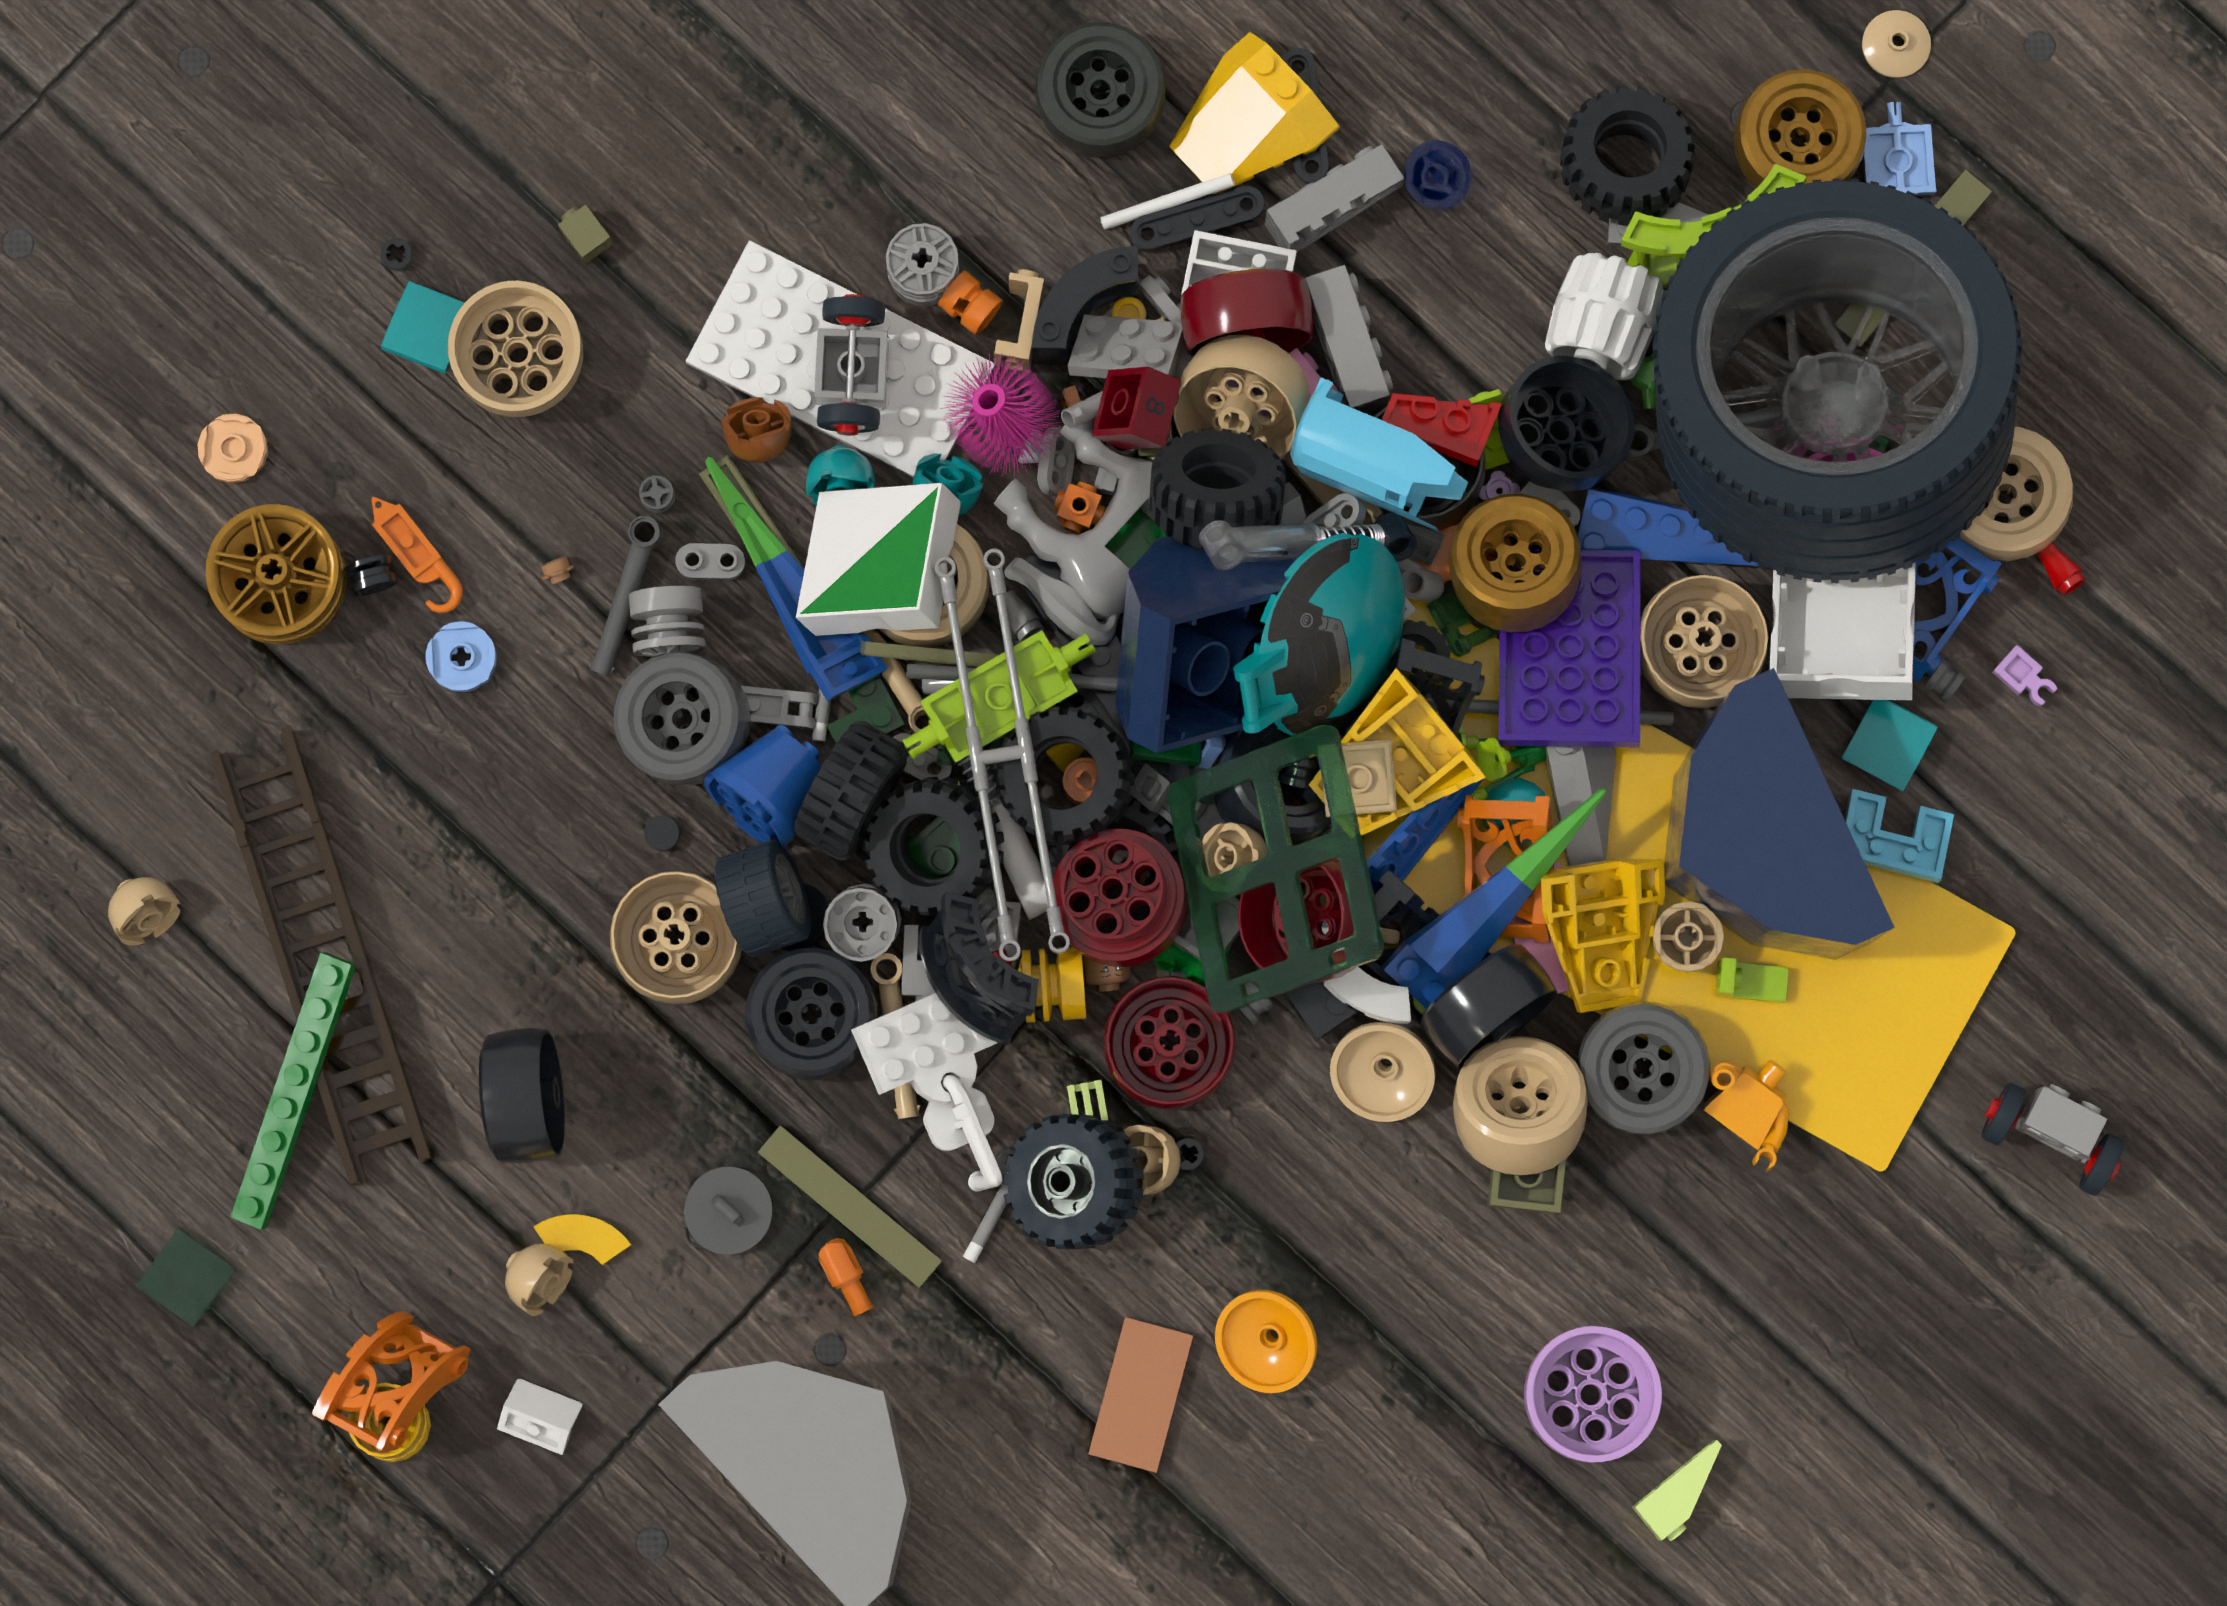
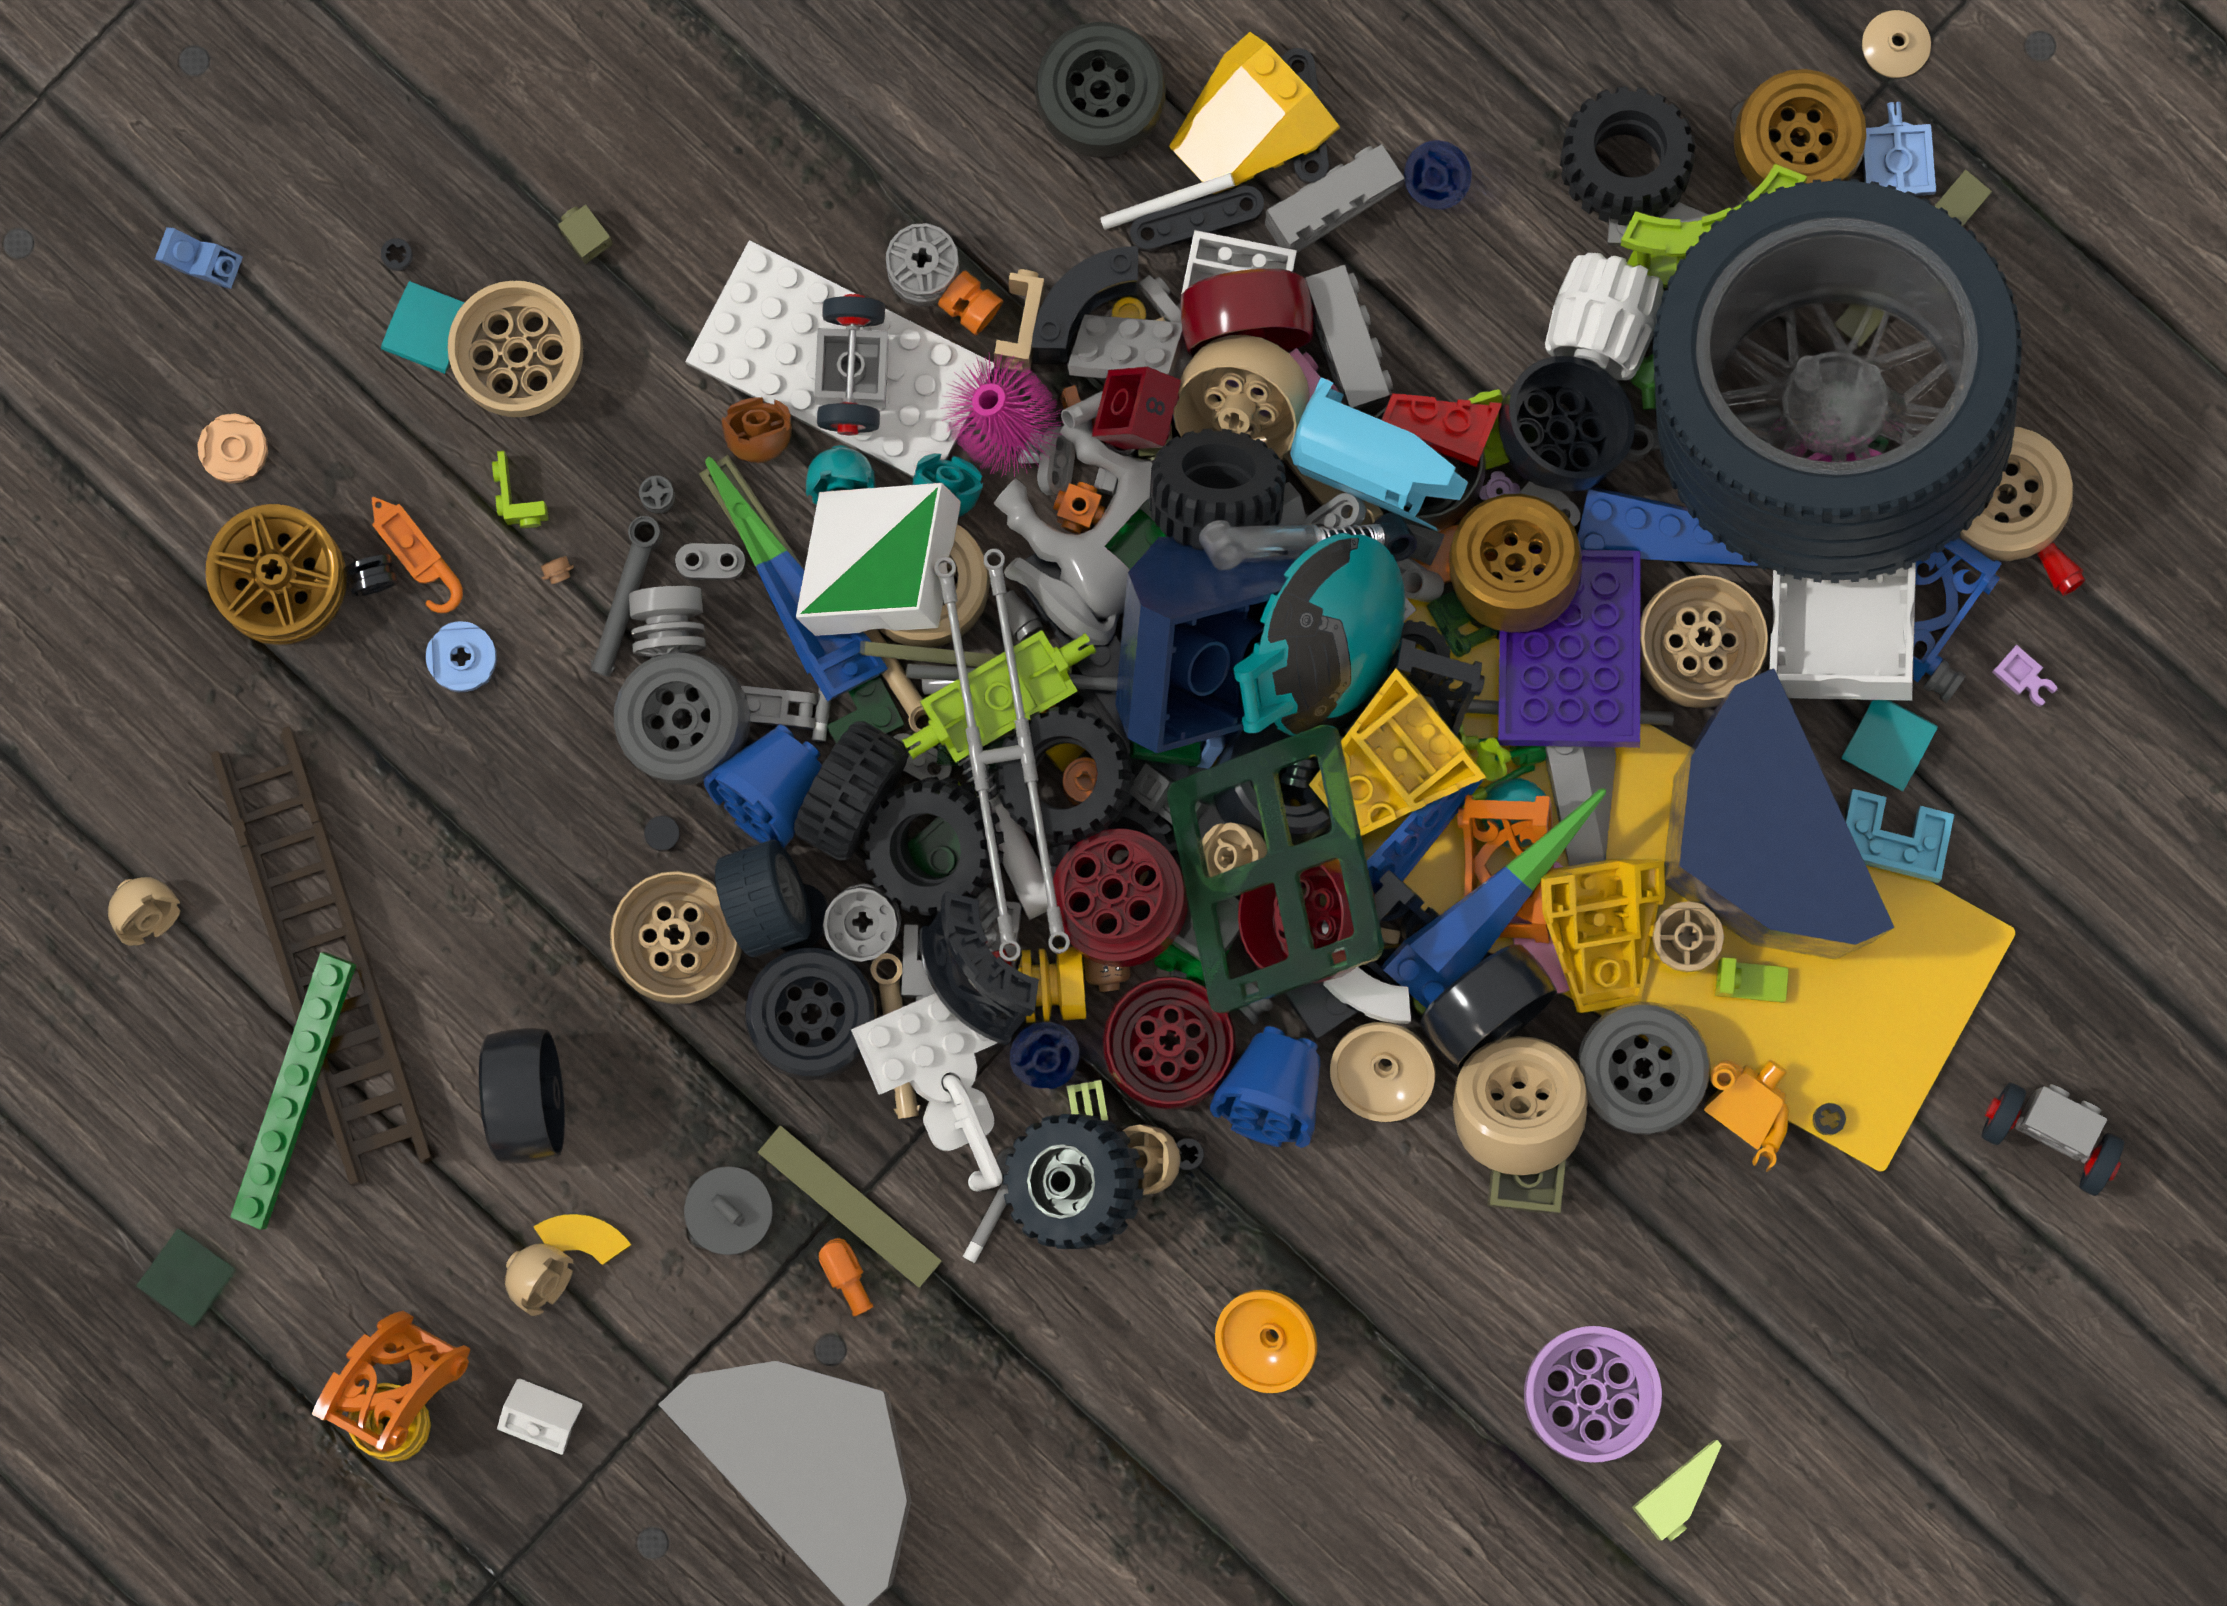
(198, 258): none -> medium blue slope
(526, 514): none -> lime bracket
(1044, 1055): none -> clear blue cone
(1140, 1394): nougat tile -> none
(1272, 1090): none -> blue cone
(1370, 776): tan tile -> none
(1831, 1108): none -> black bush

